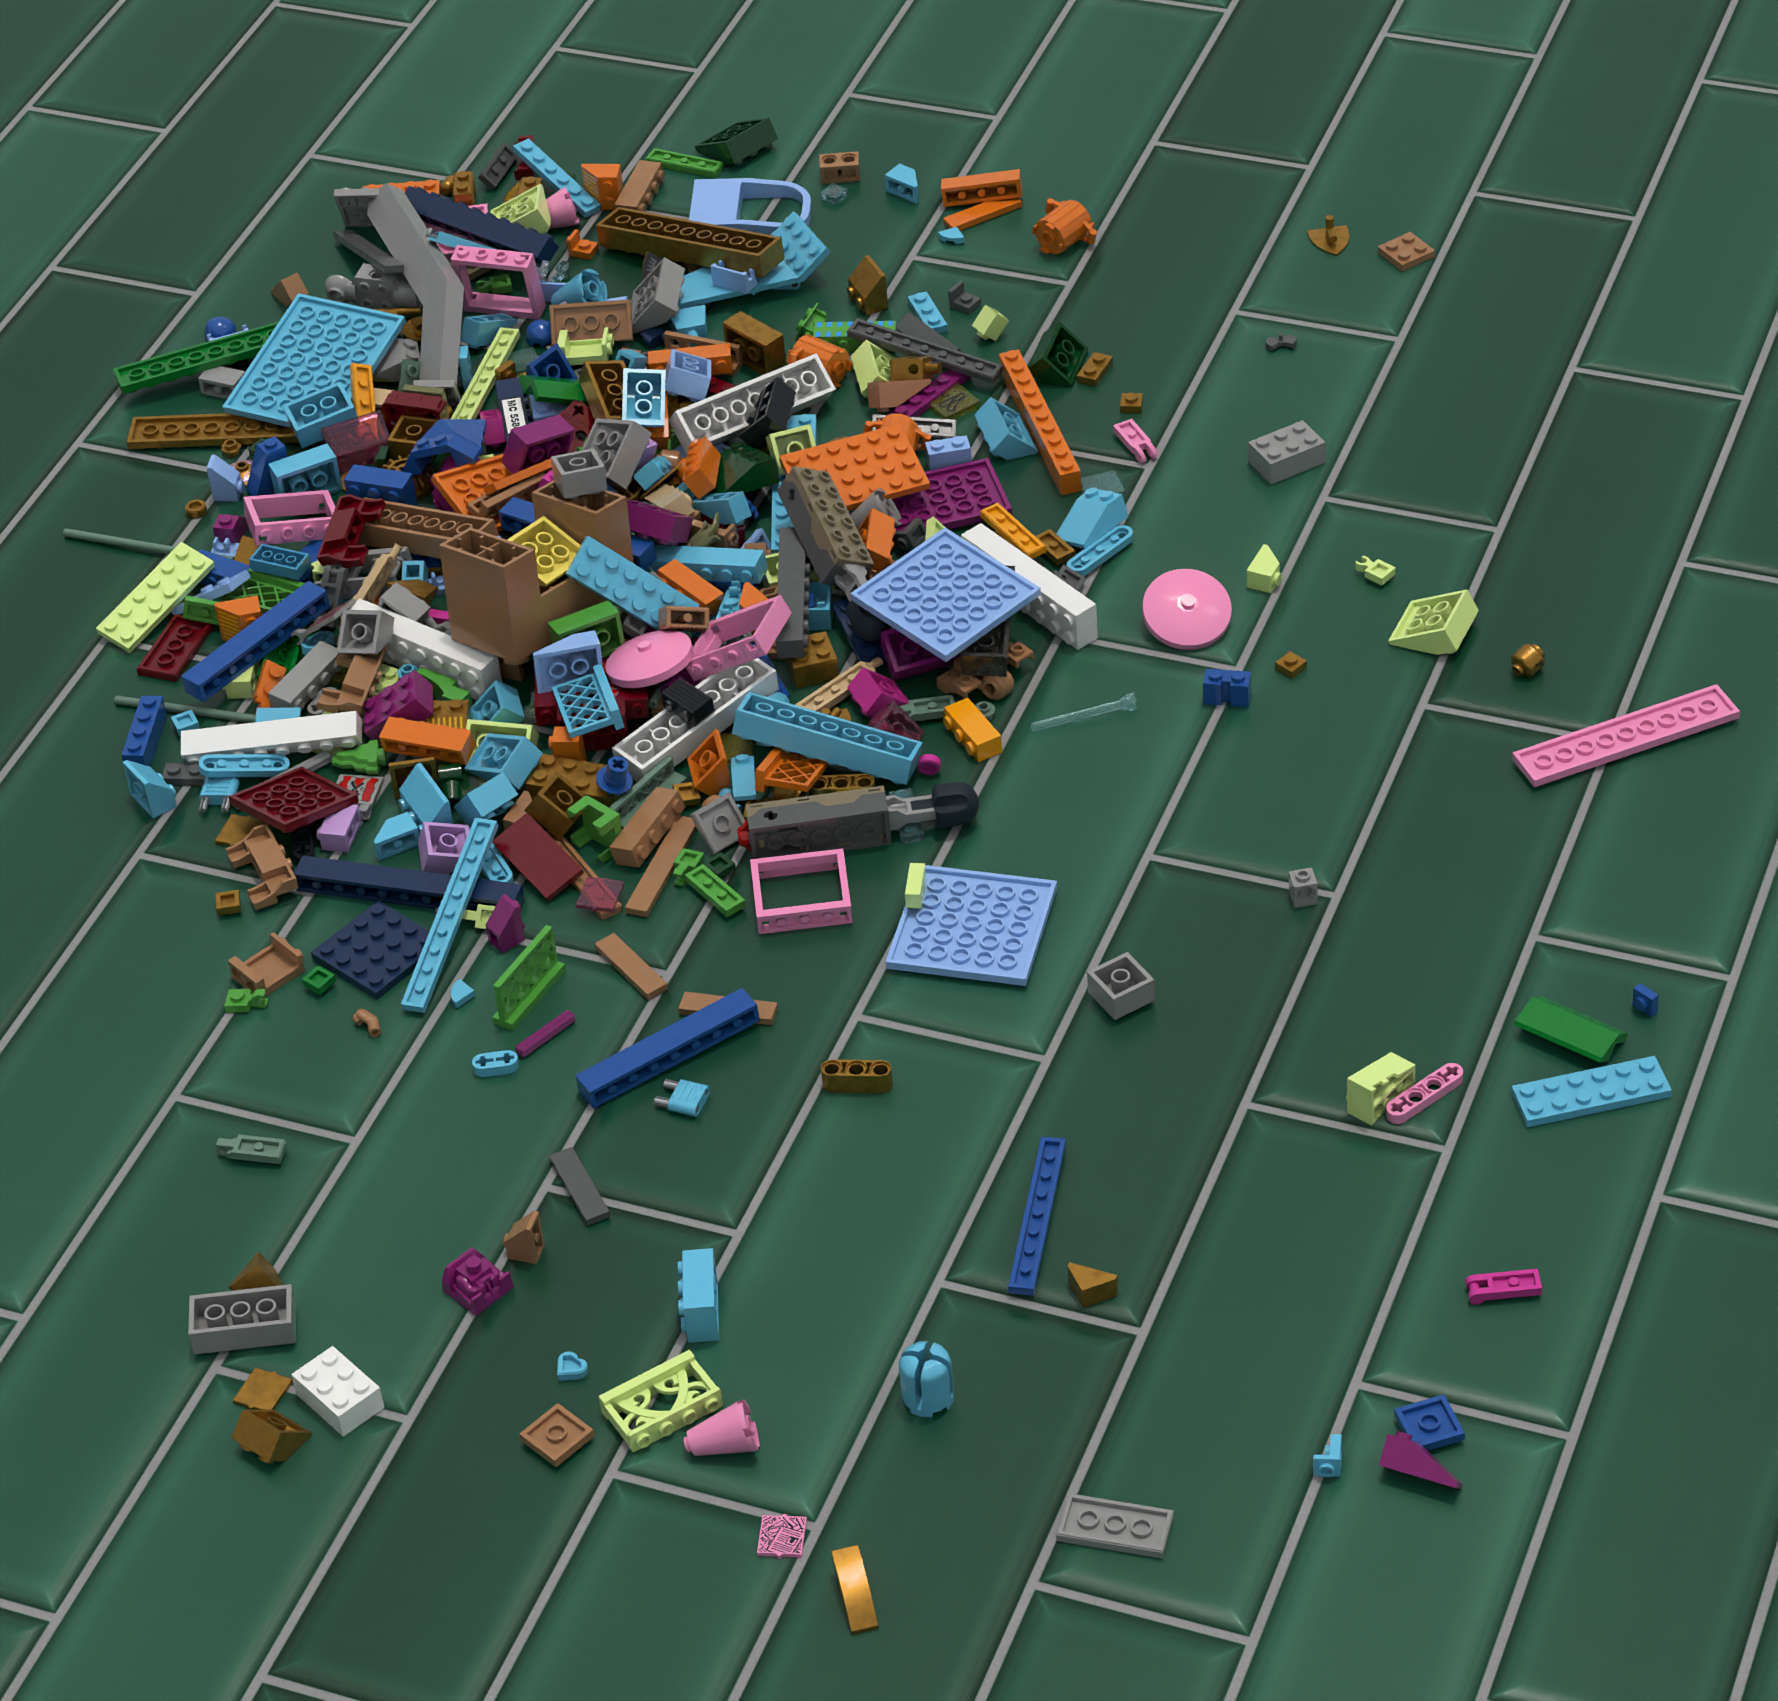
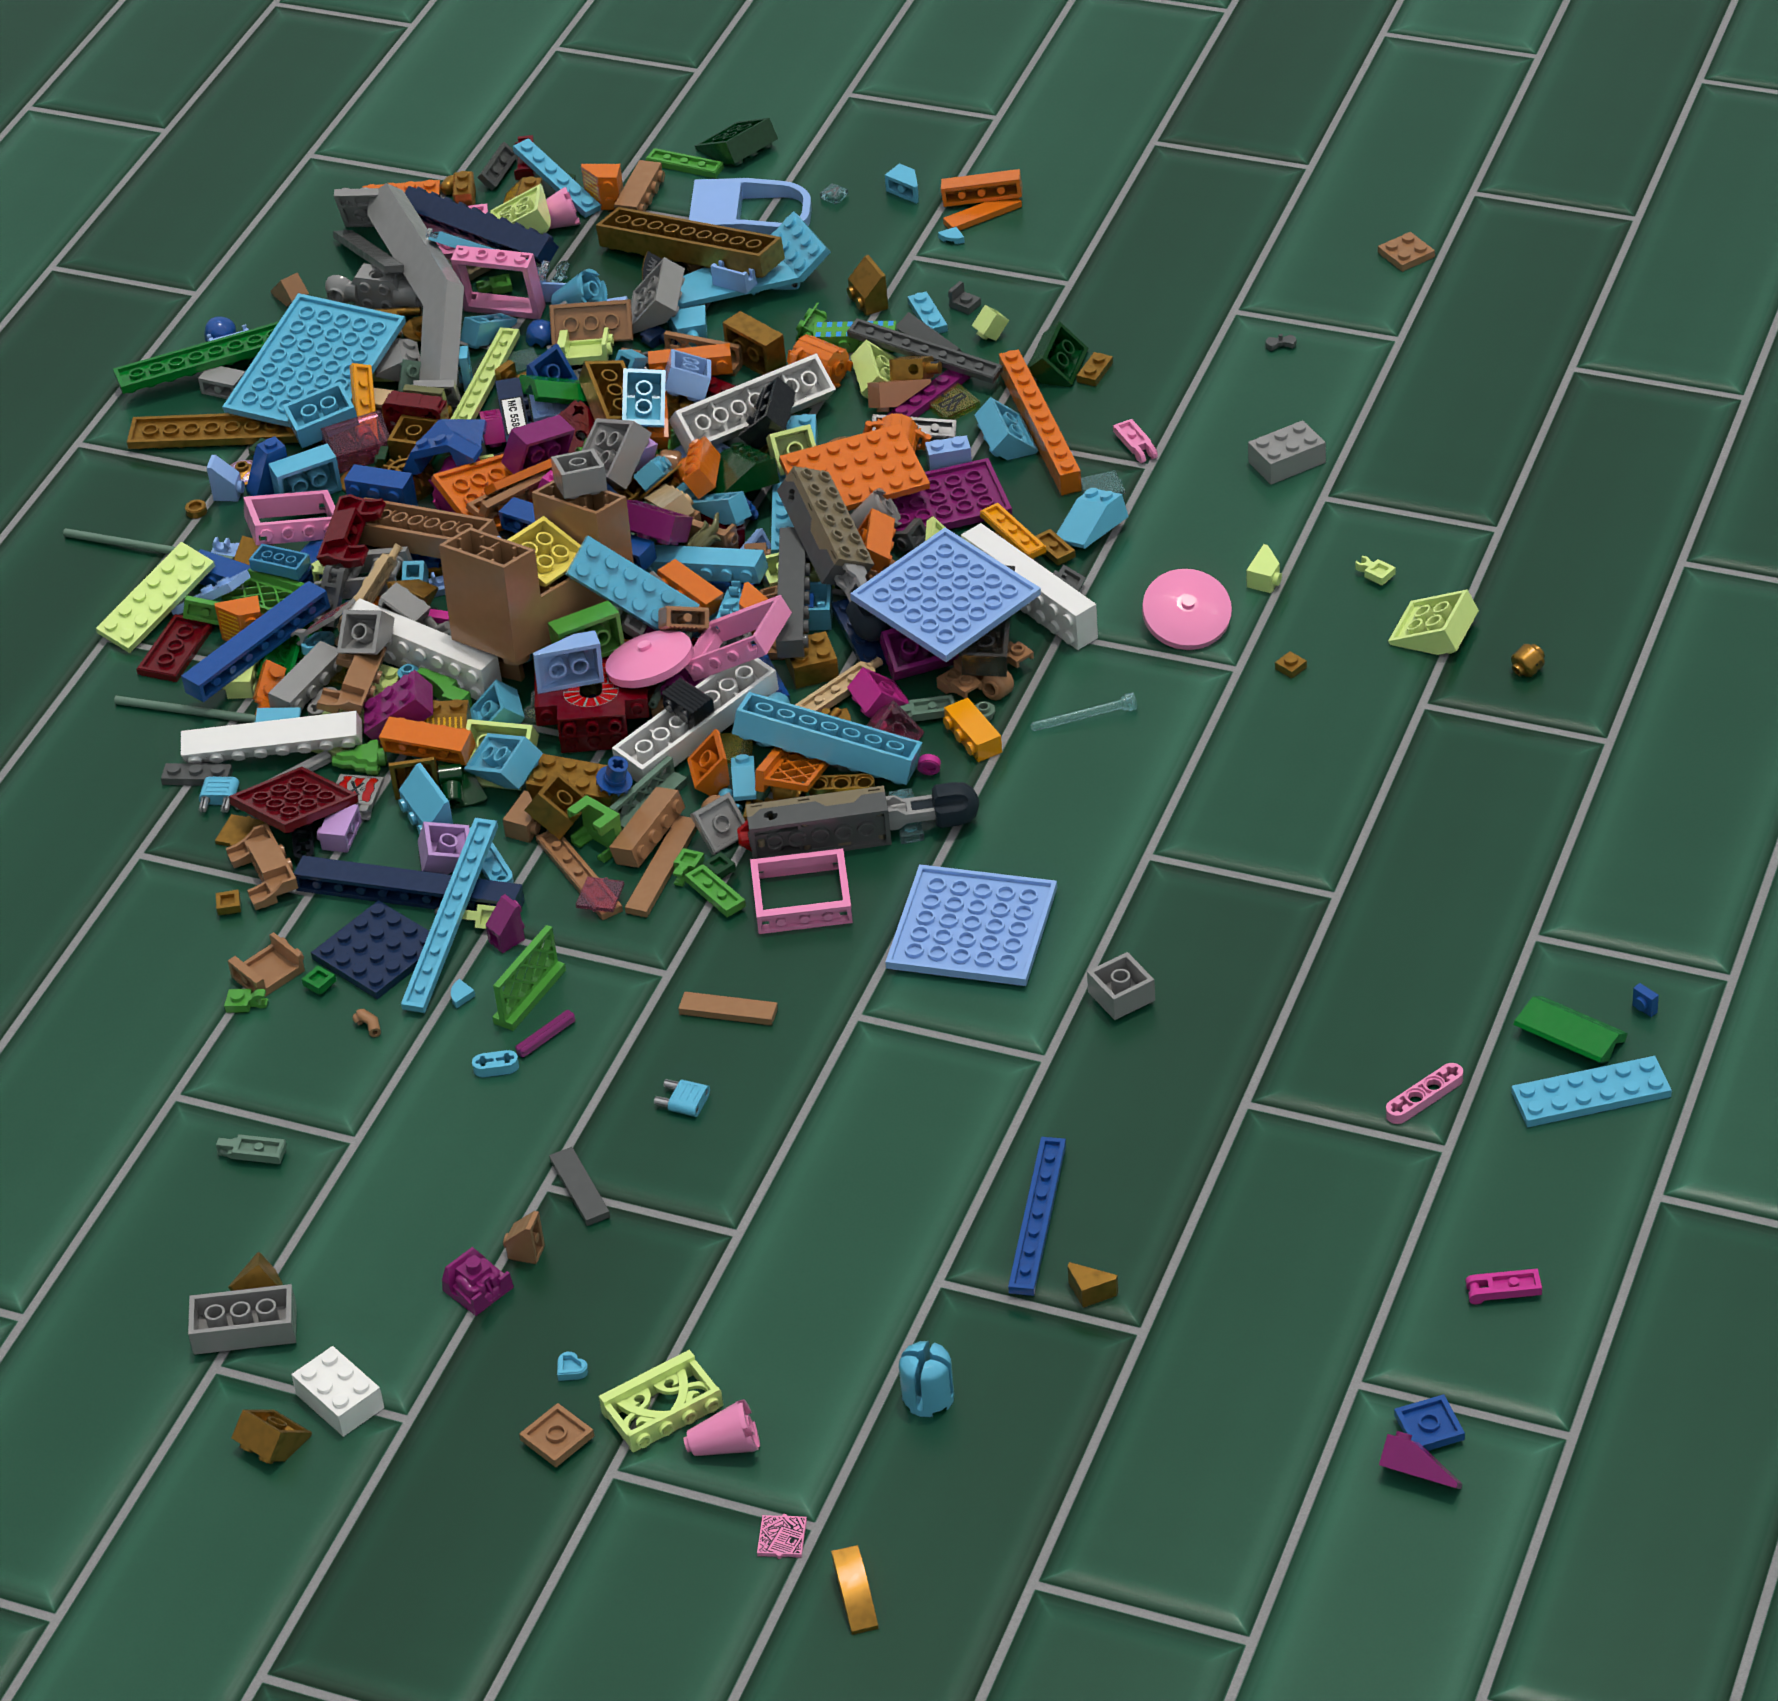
(145, 730): blue brick -> none
(149, 788): medium azure slope -> none
(185, 721): medium azure plate -> none
(229, 527): magenta slope -> none
(231, 448): pearl gold plate -> none
(242, 765): medium azure plate -> none
(262, 1390): pearl gold piece -> none
(396, 836): medium azure slope -> none
(487, 800): medium azure brick -> none
(537, 857): dark red tile -> none
(565, 746): orange brick -> none
(581, 248): orange bracket -> none
(603, 698): medium azure fence -> none
(631, 966): medium nougat tile -> none
(667, 1048): blue brick -> none
(688, 793): pearl gold plate -> none
(699, 1295): medium azure brick -> none
(839, 167): medium nougat brick -> none
(857, 1076): pearl gold beam -> none
(915, 885): yellowish green piece -> none
(1063, 226): orange container -> none
(1101, 550): medium azure plate -> none
(1115, 1525): light grey tile -> none
(1131, 402): pearl gold plate -> none
(1227, 687): blue brick -> none
(1303, 887): light grey brick -> none
(1330, 239): pearl gold shield -> none
(1330, 1463): medium azure bracket -> none
(1377, 1085): yellowish green wedge -> none
(1625, 735): bright pink plate -> none

